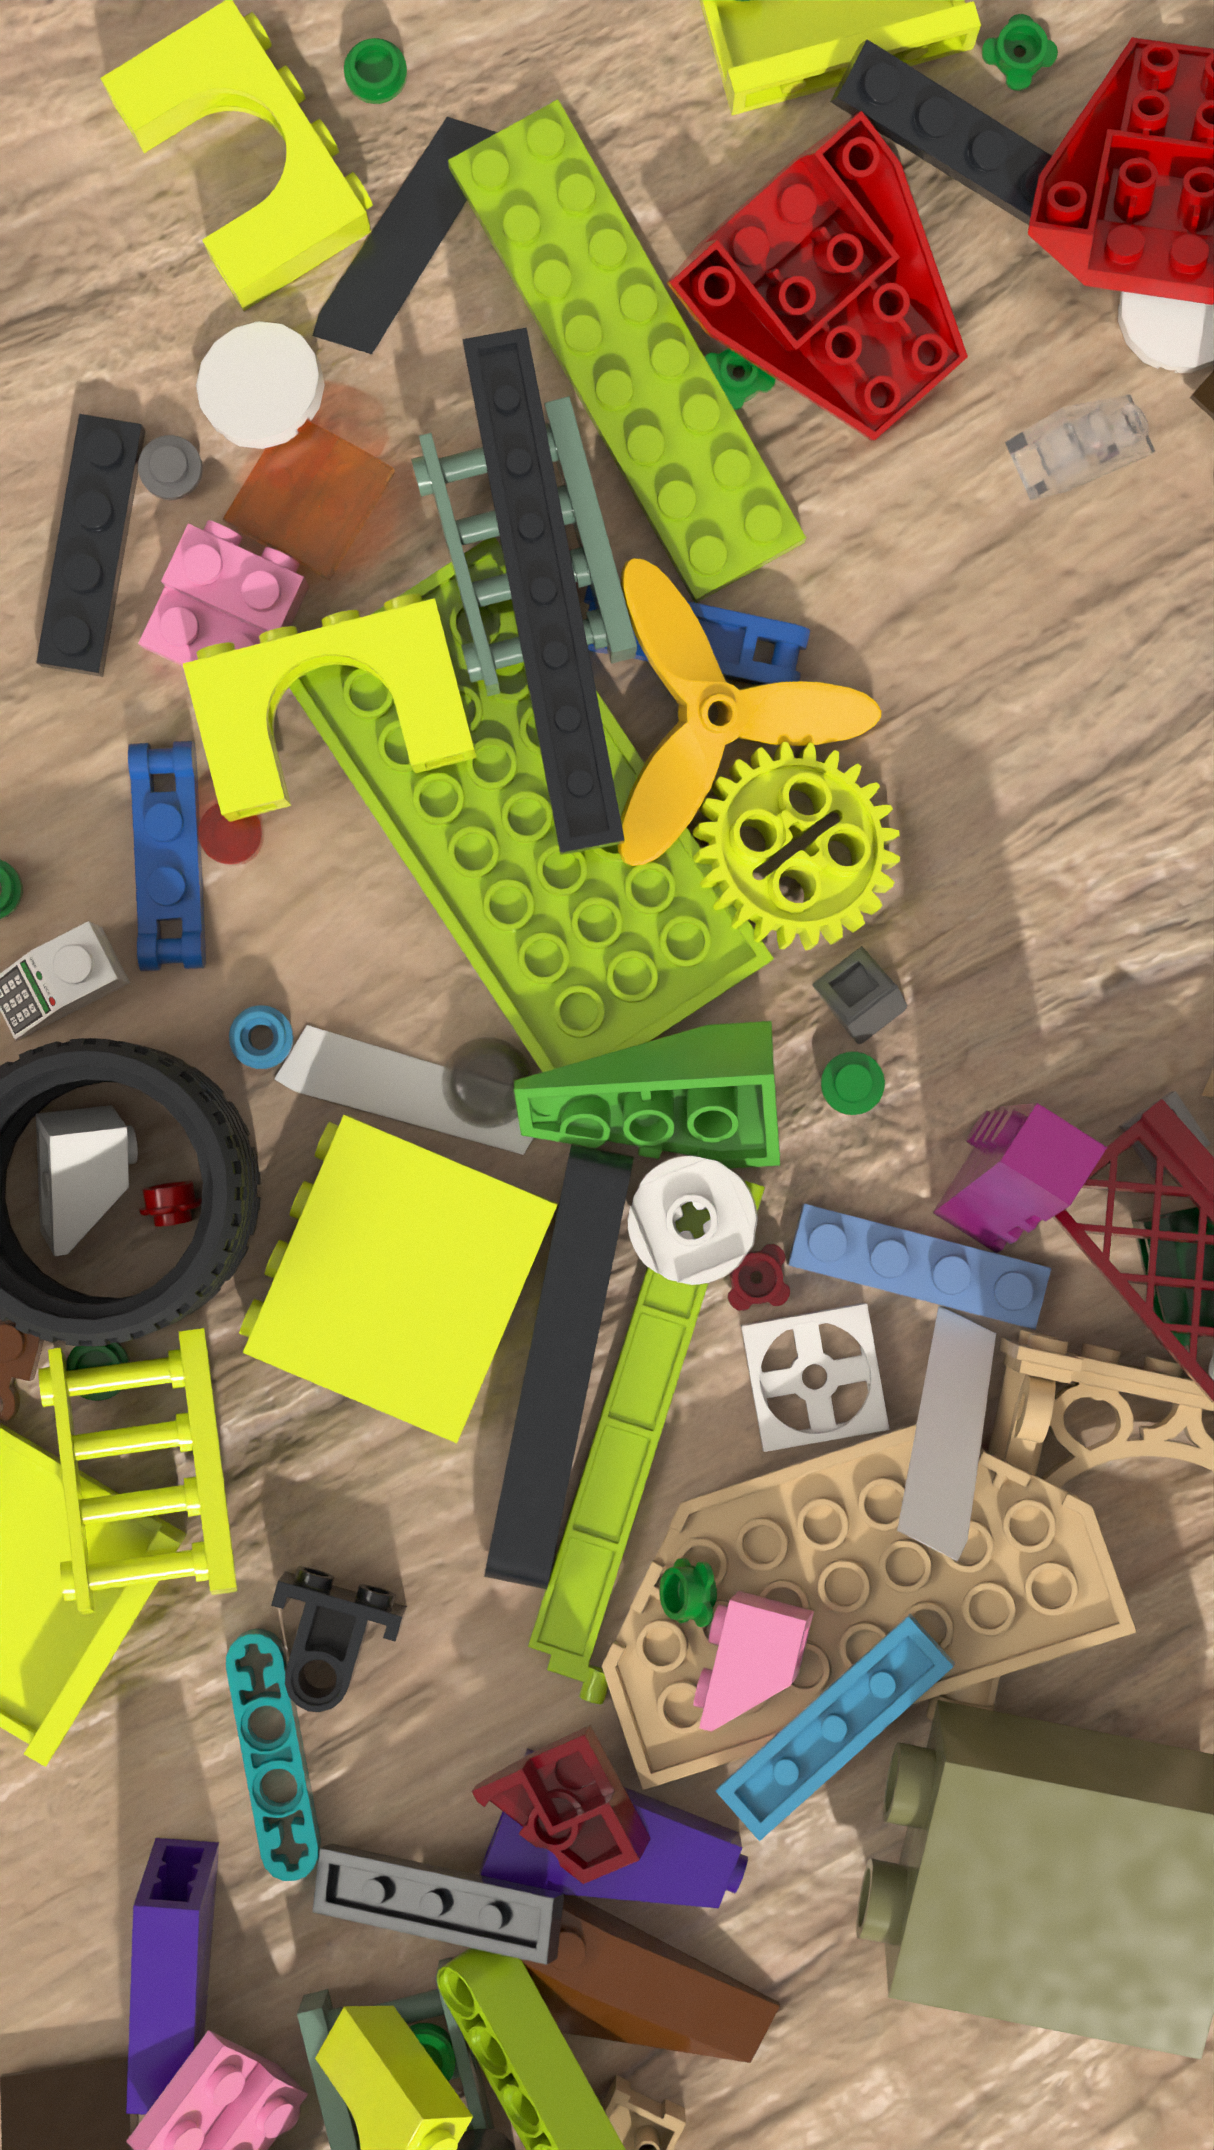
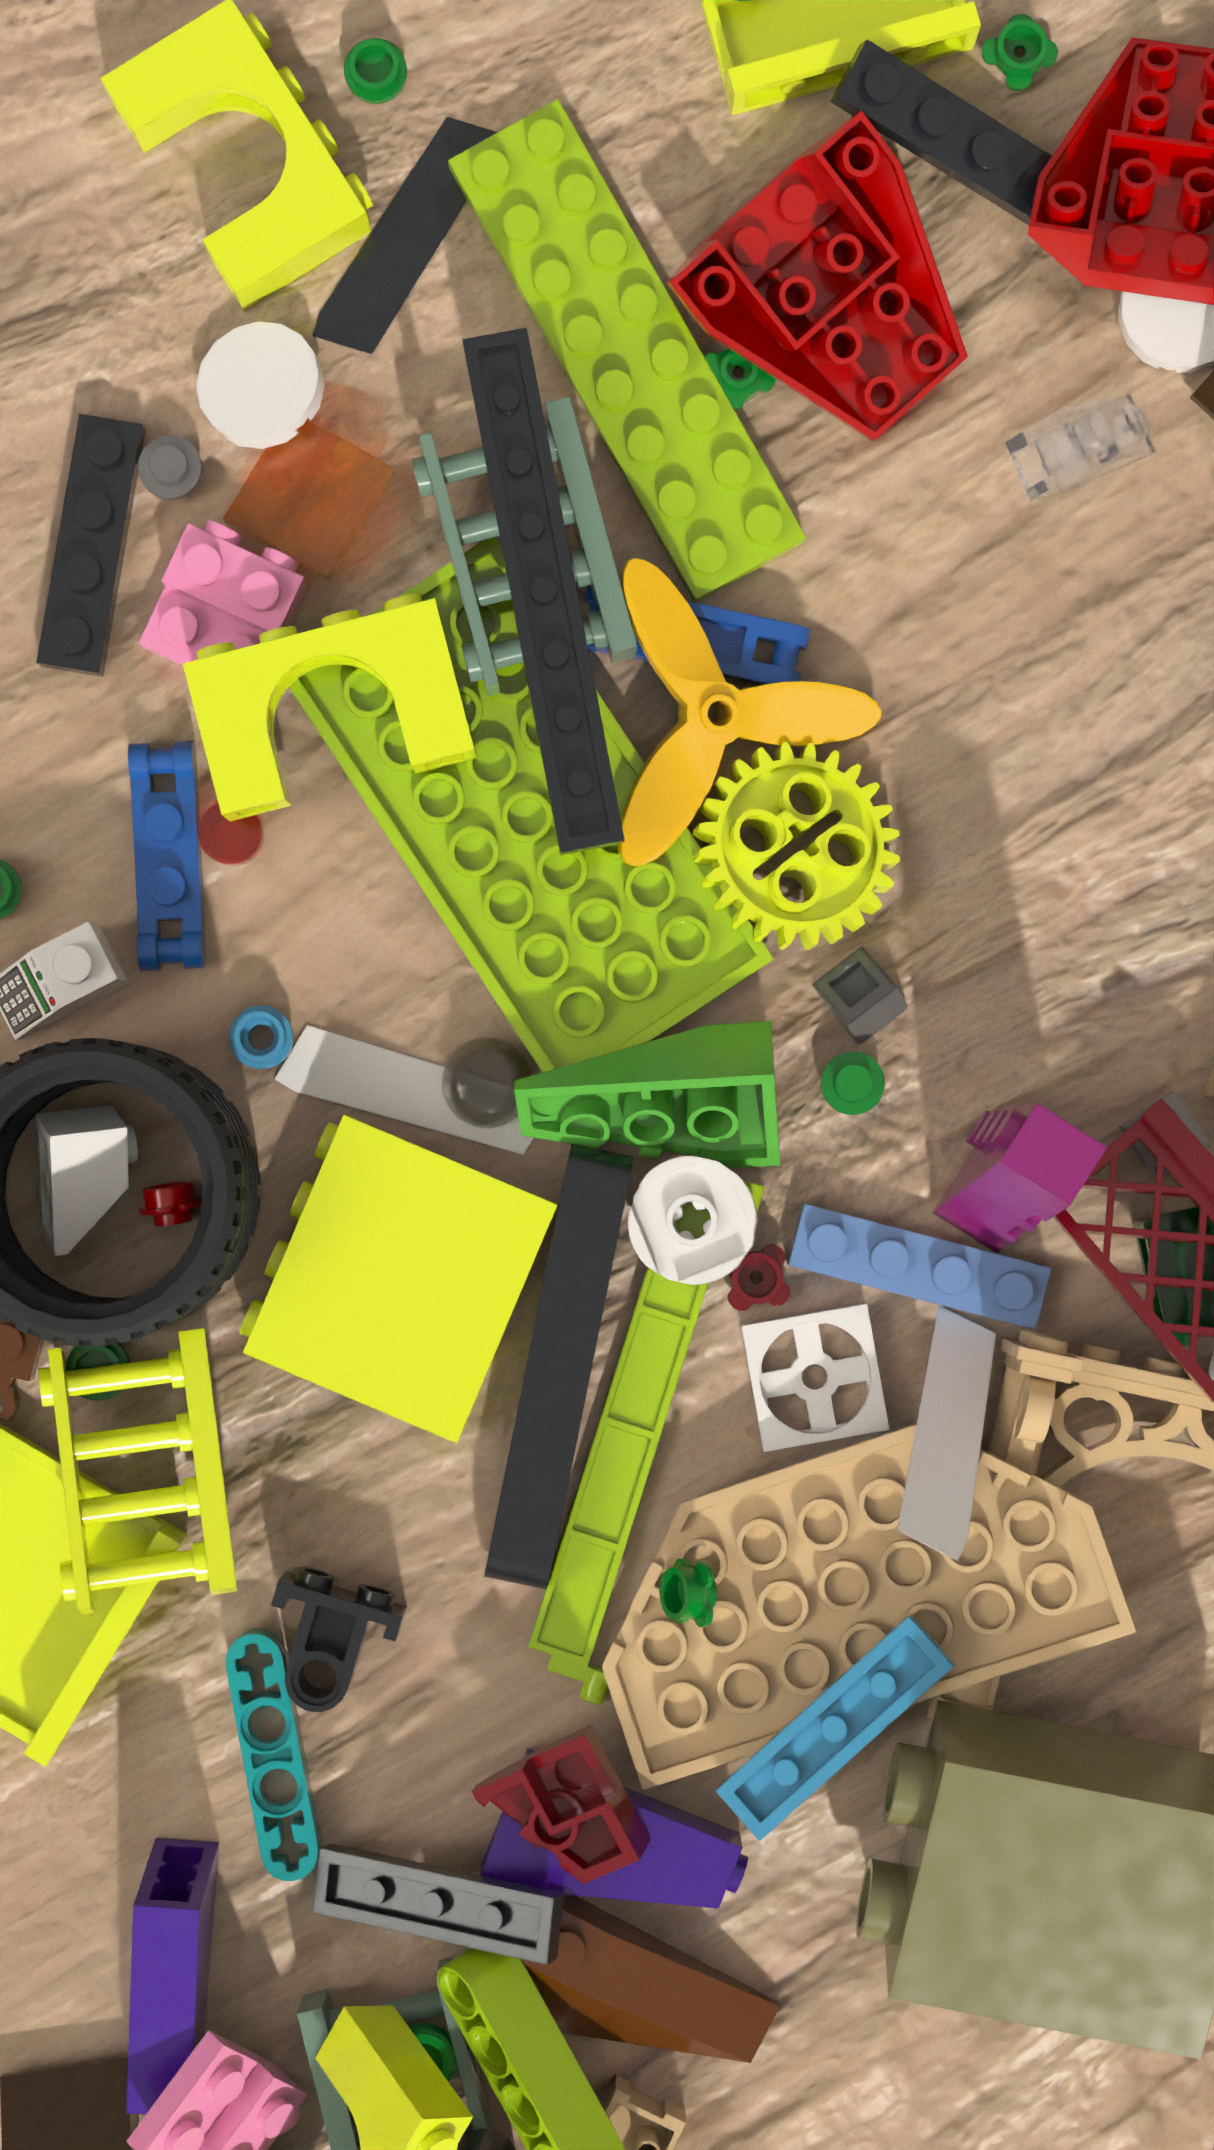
(755, 1657): bright pink slope -> none

